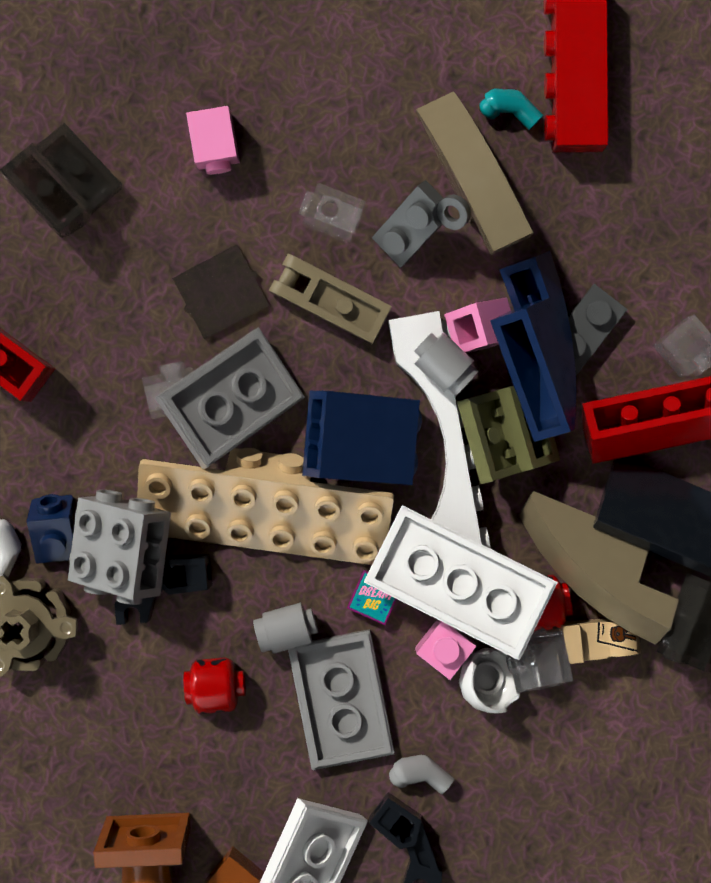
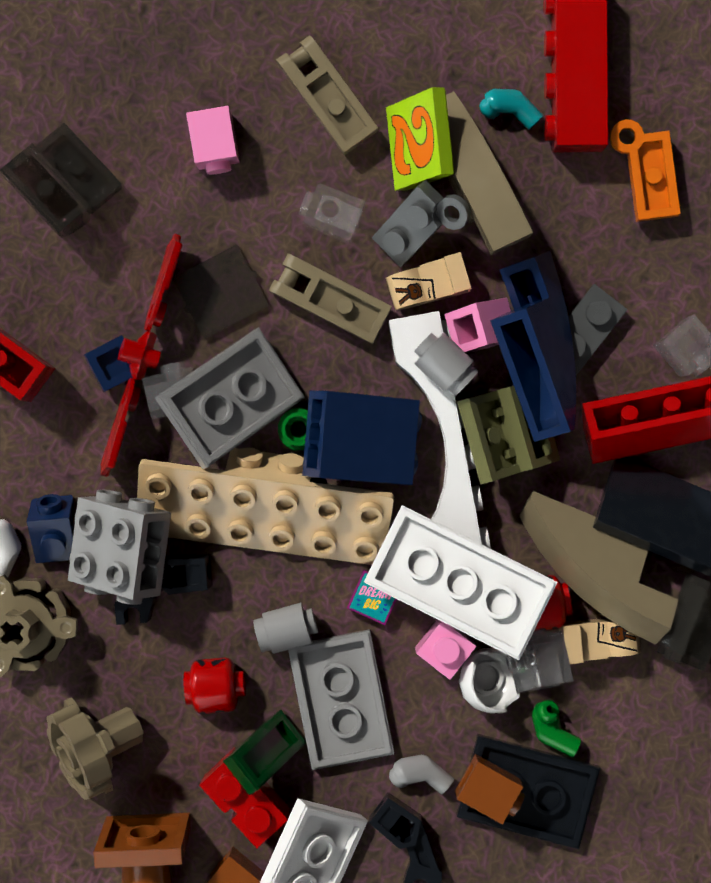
(88, 746): none -> dark tan piece
(106, 366): none -> dark blue plate
(141, 355): none -> red piece
(254, 814): none -> red piece
(264, 752): none -> dark green tile
(284, 428): none -> green plate
(328, 96): none -> dark tan plate
(420, 139): none -> lime tile
(429, 282): none -> tan leg
(490, 790): none -> dark orange brick
(549, 729): none -> green arm
(554, 787): none -> black tile
(650, 171): none -> orange hinge

